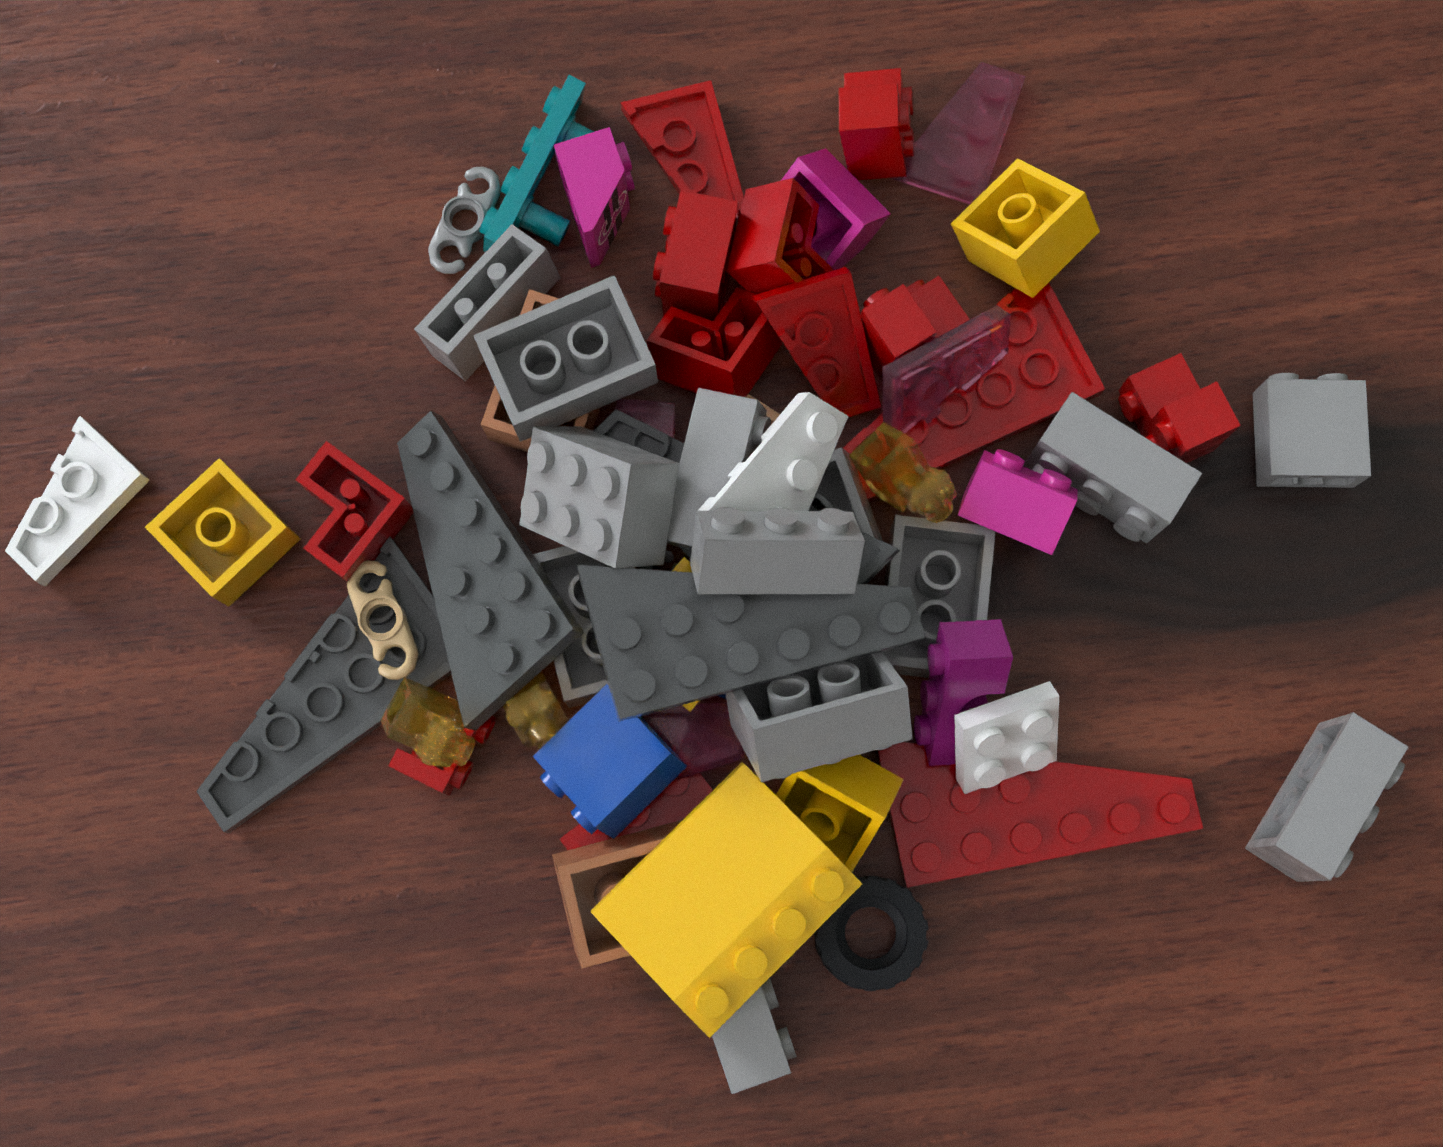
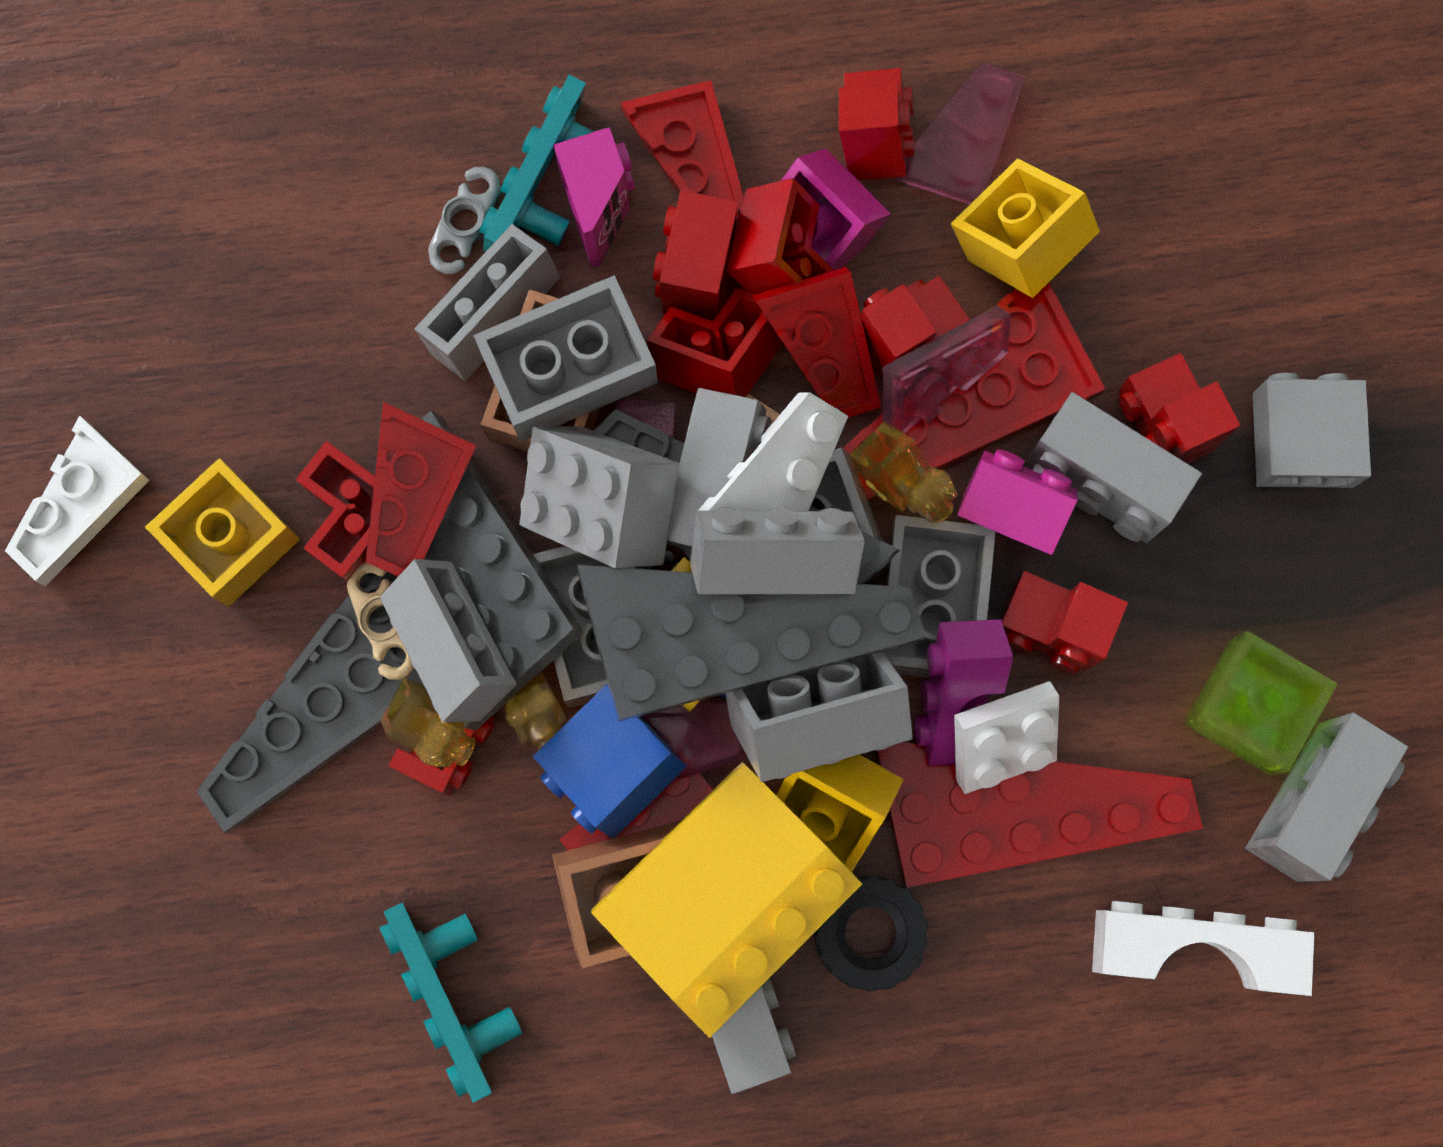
(412, 487): none -> red wing
(447, 641): none -> light grey brick
(463, 1043): none -> teal plate
(1061, 623): none -> red brick
(1260, 703): none -> clear neon green brick
(1266, 957): none -> white arch

